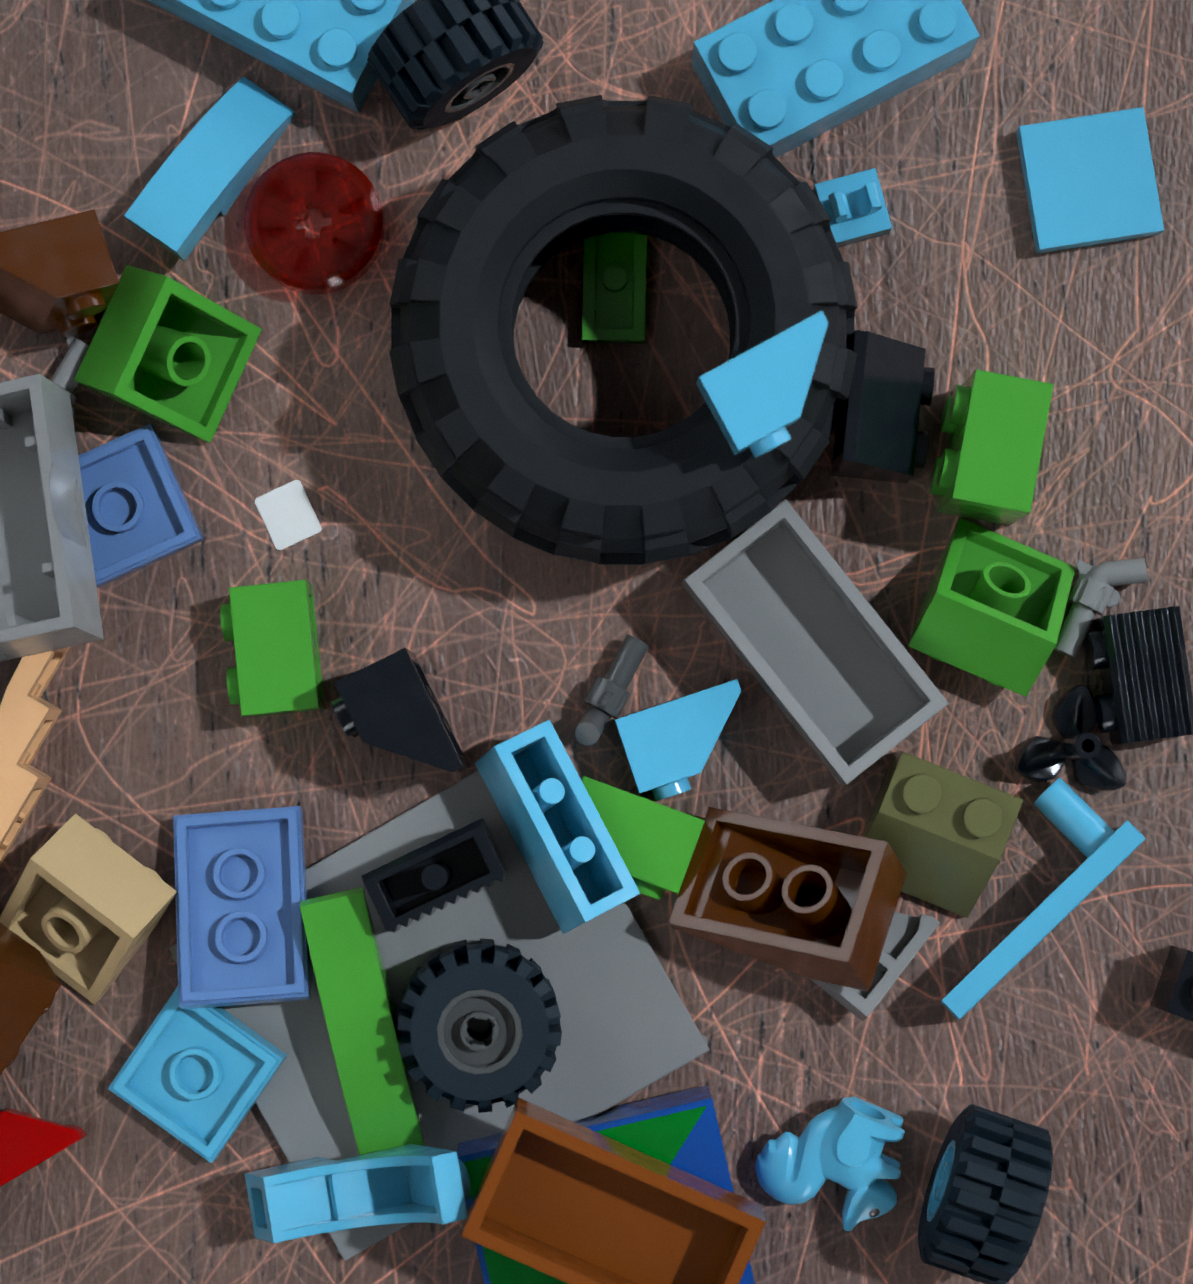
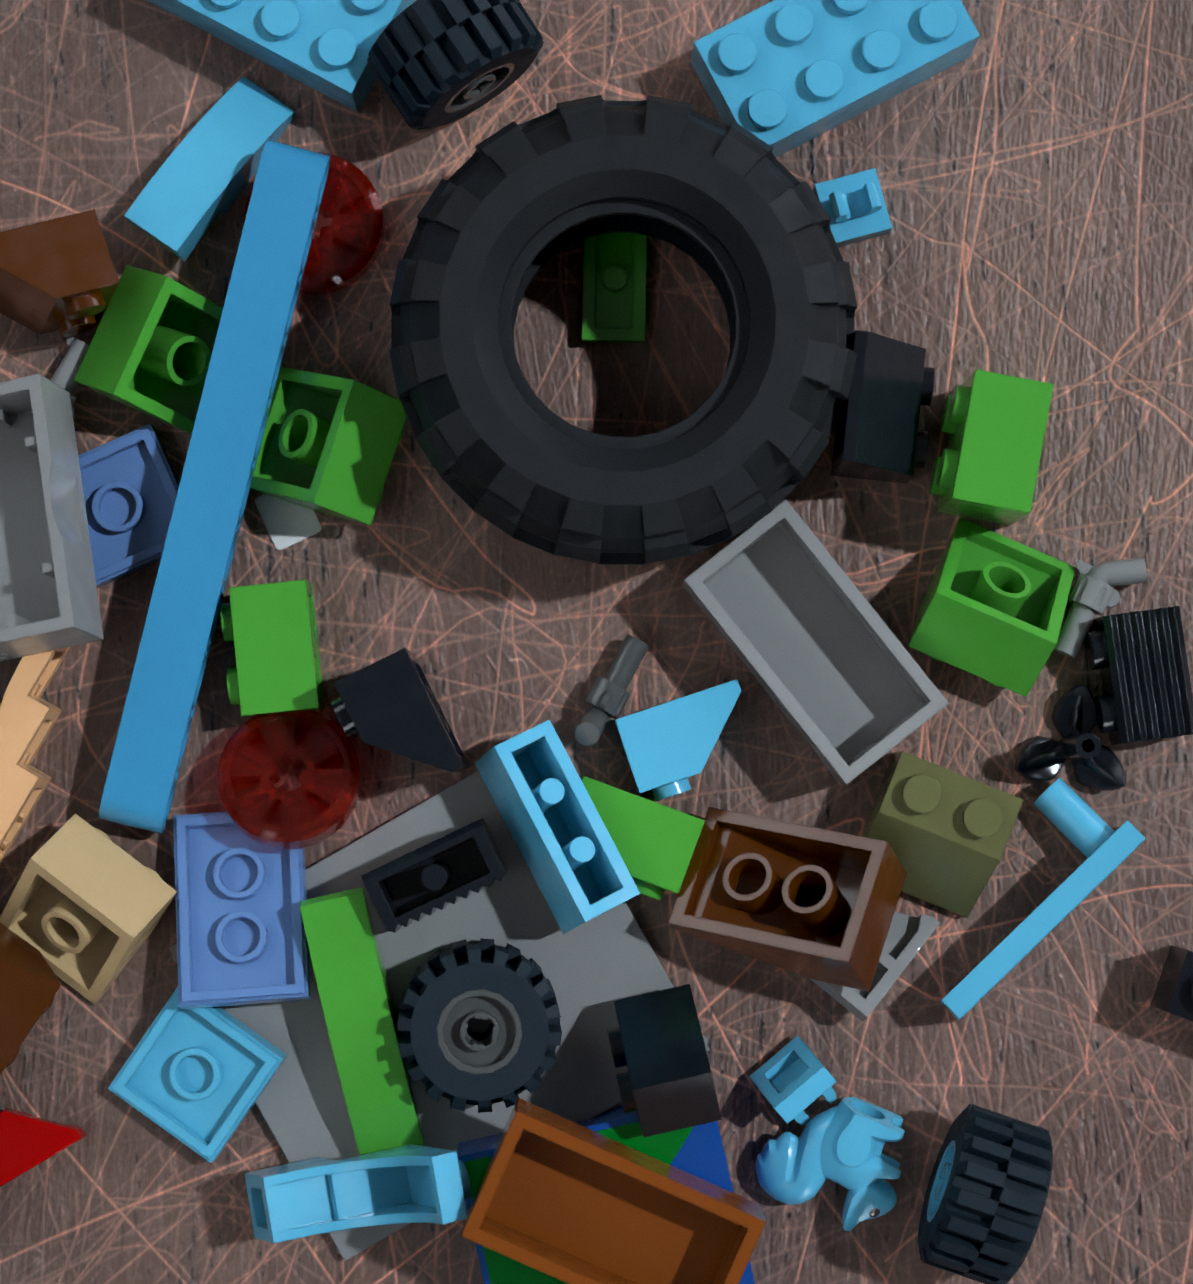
(214, 486): none -> dark azure beam
(281, 816): none -> clear red wheel
(328, 444): none -> bright green slope
(665, 1060): none -> black brick
(765, 387): medium azure slope -> none
(794, 1081): none -> medium azure tile
(1089, 180): medium azure tile -> none

